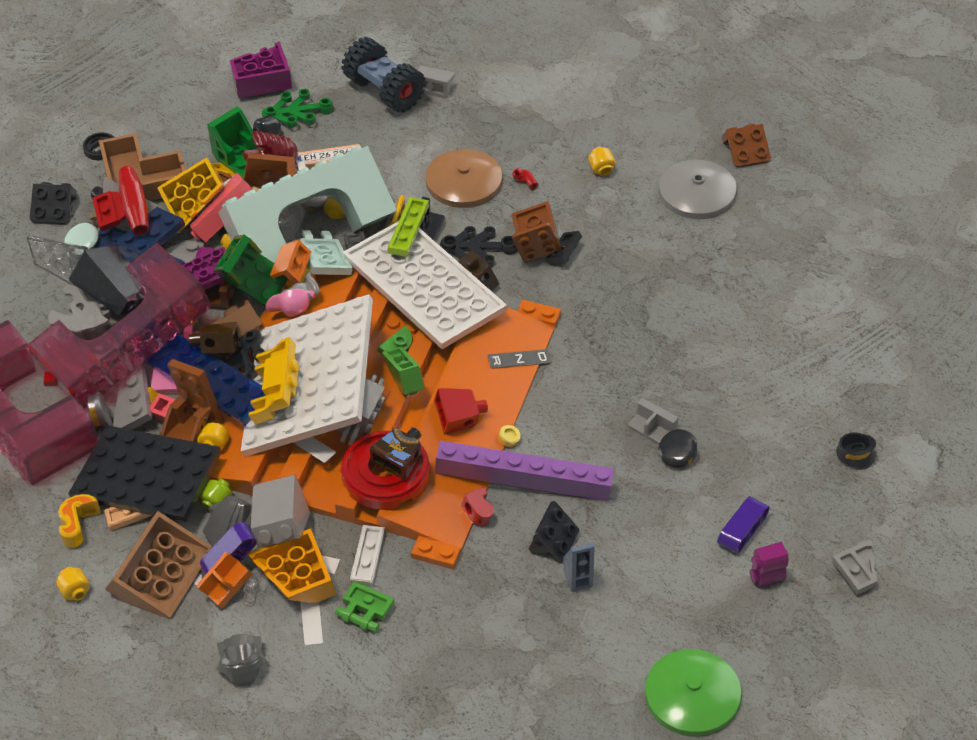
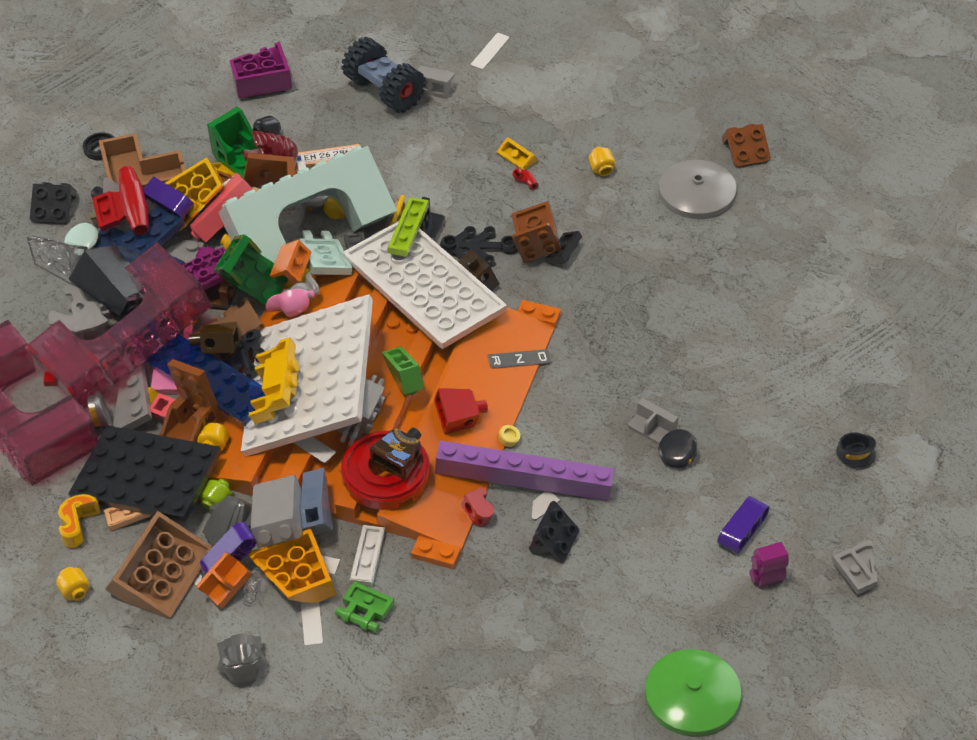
(167, 197): none -> dark purple beam
(315, 502): none -> sand blue slope
(325, 107): green plant -> none
(400, 338): bright green plate -> none
(464, 178): medium nougat dish -> none
(490, 50): none -> white sticker
(517, 154): none -> yellow slope
(541, 503): none -> white sticker
(579, 566): sand blue slope -> none

